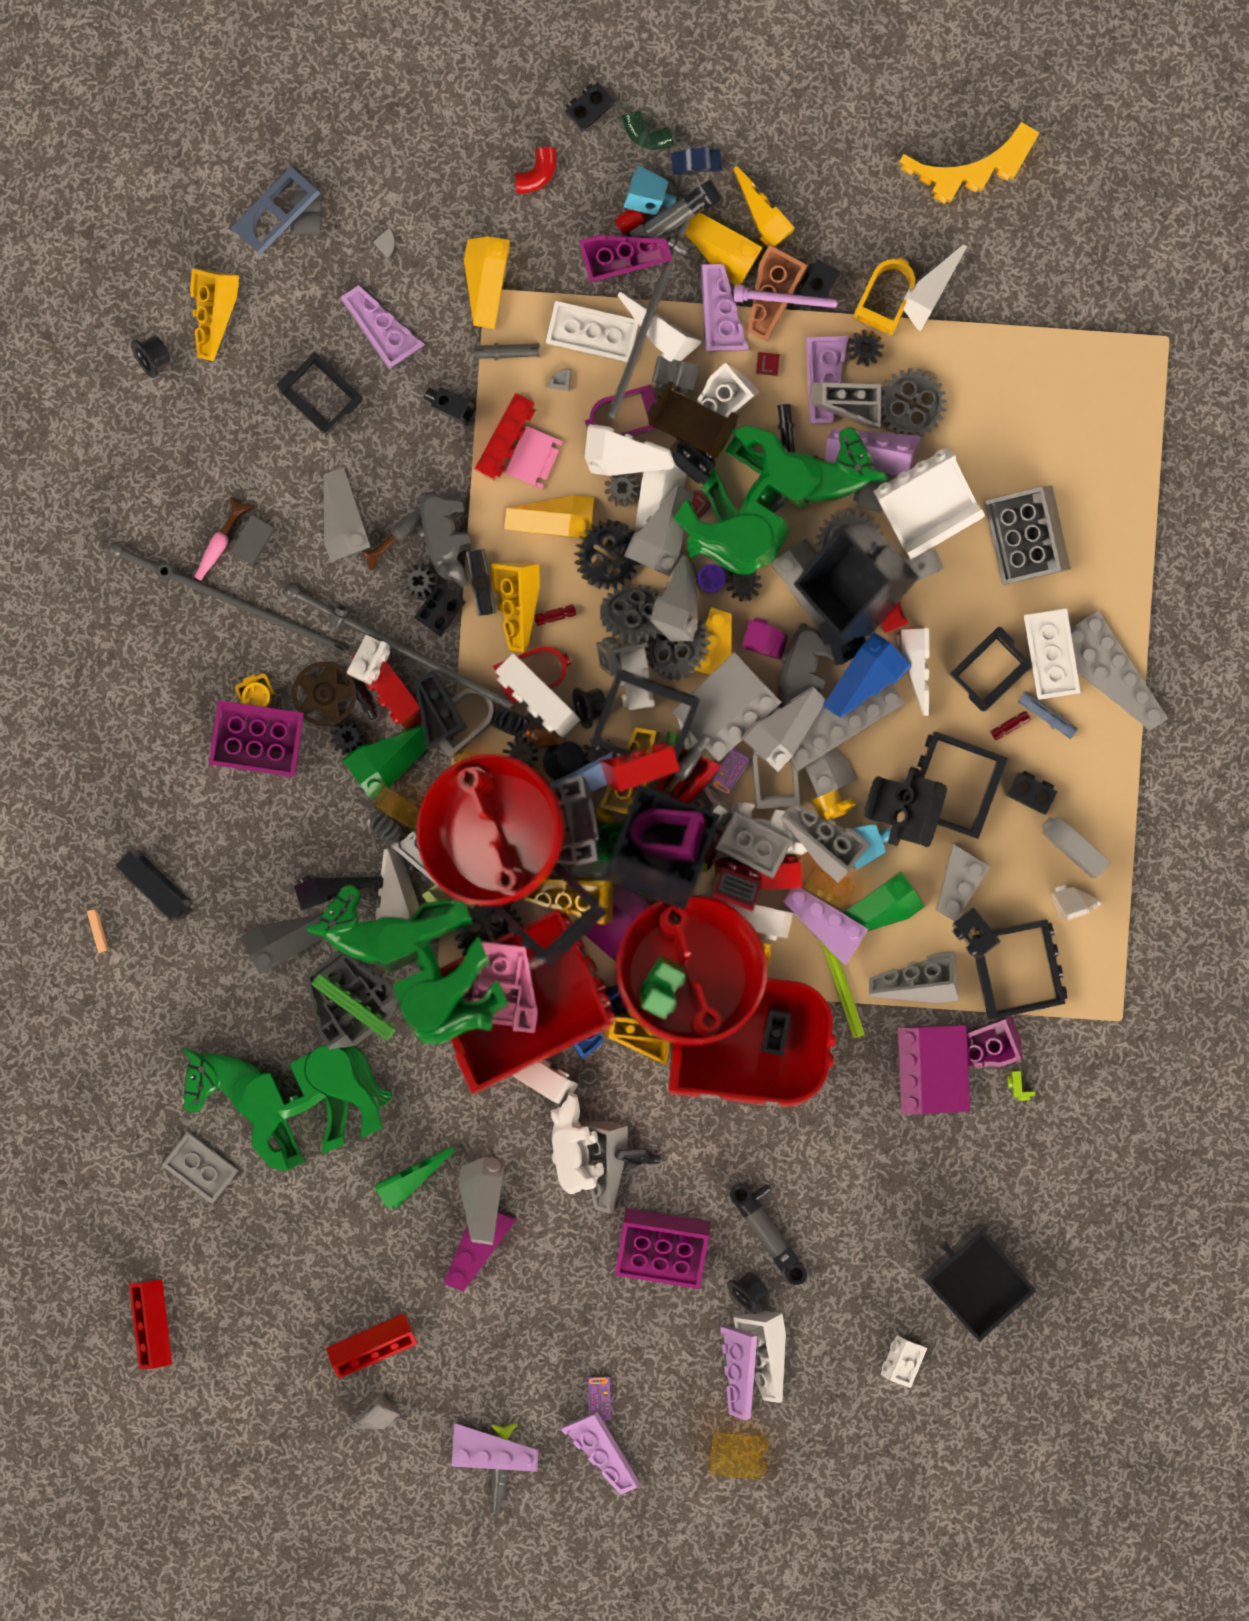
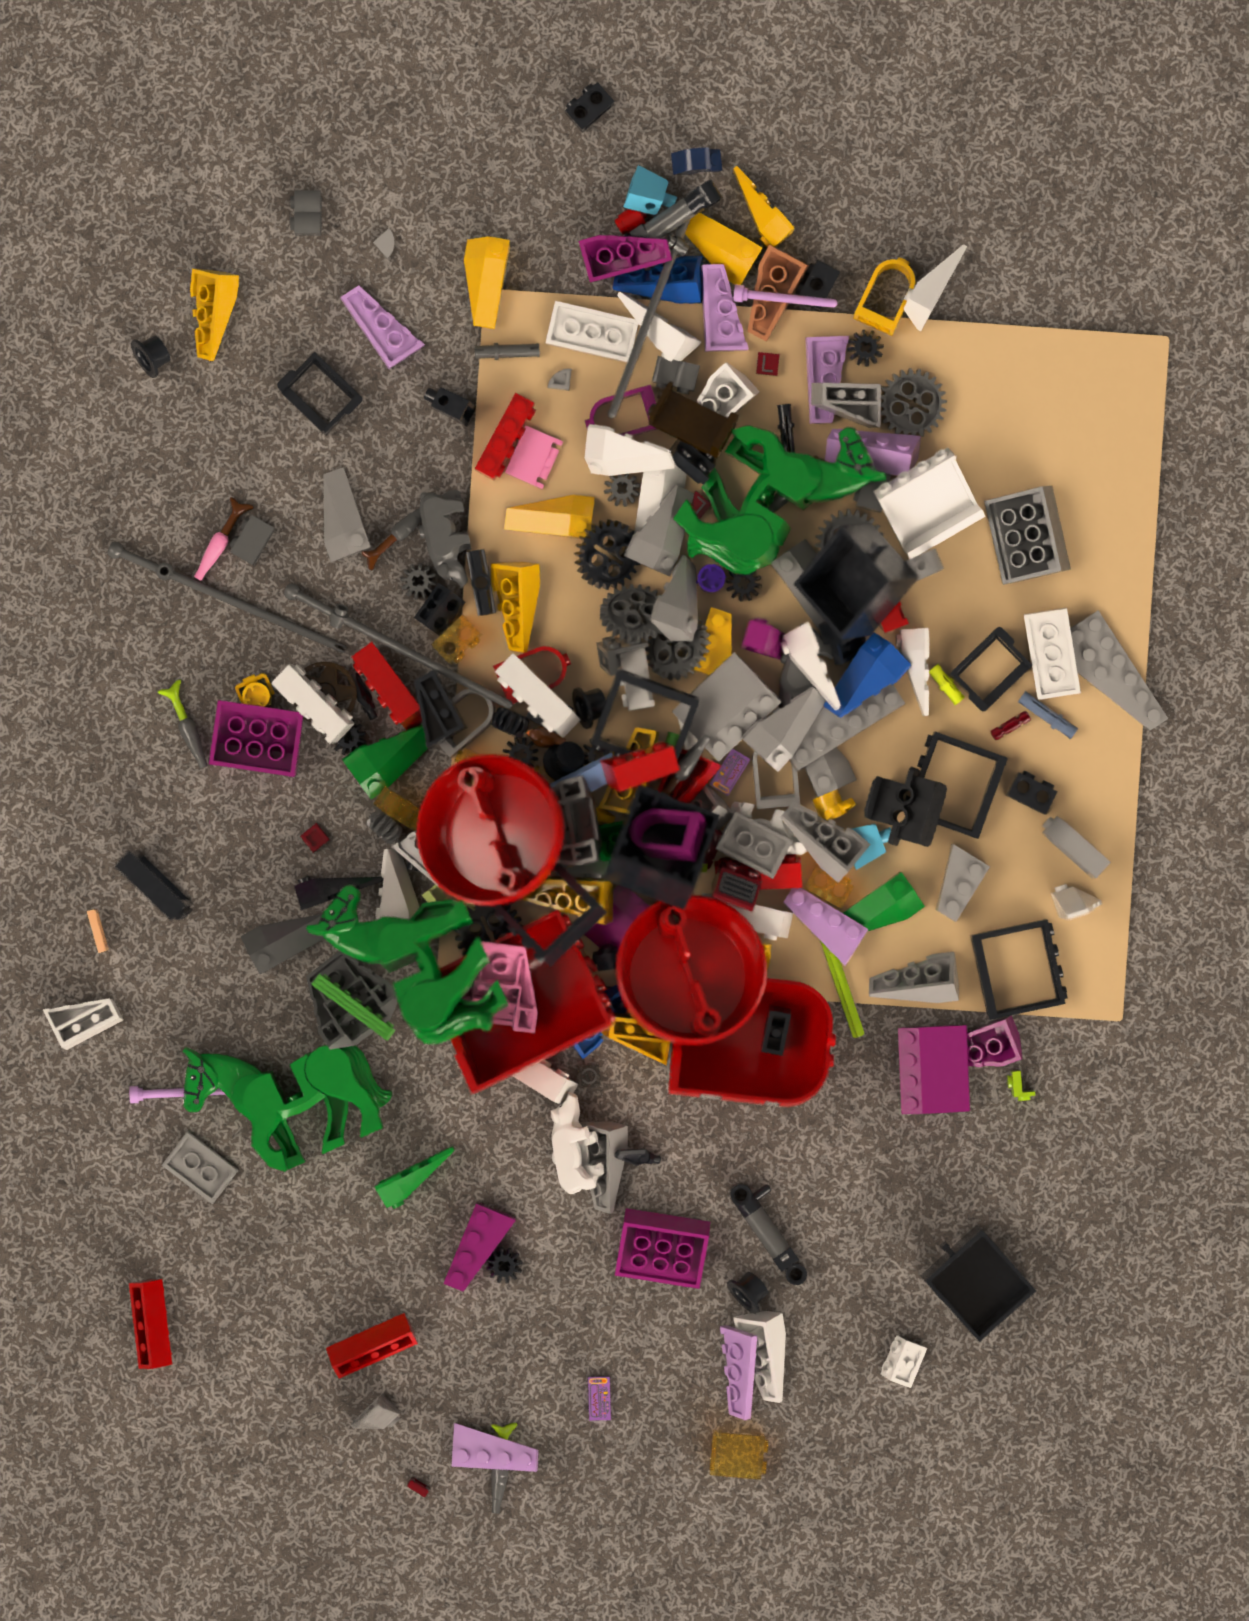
(82, 1021): none -> white wedge
(138, 1094): none -> lavender piece
(186, 725): none -> dark grey piece
(246, 225): sand blue window -> none
(313, 703): none -> white wedge
(315, 837): none -> dark red tile
(369, 659): white bracket -> none
(418, 1487): none -> dark red tile
(453, 635): none -> clear yellow brick
(480, 1193): light grey wedge -> none
(504, 1257): none -> black gear
(540, 174): red cylinder -> none
(555, 615): dark red axle -> none
(597, 1442): lavender wing -> none
(605, 957): none -> black plate
(643, 135): clear green cylinder -> none
(659, 987): green brick -> none
(681, 287): none -> blue wedge
(803, 651): none -> white wedge
(946, 684): none -> neon yellow pin
(974, 922): black brick -> none
(975, 175): yellow arch -> none

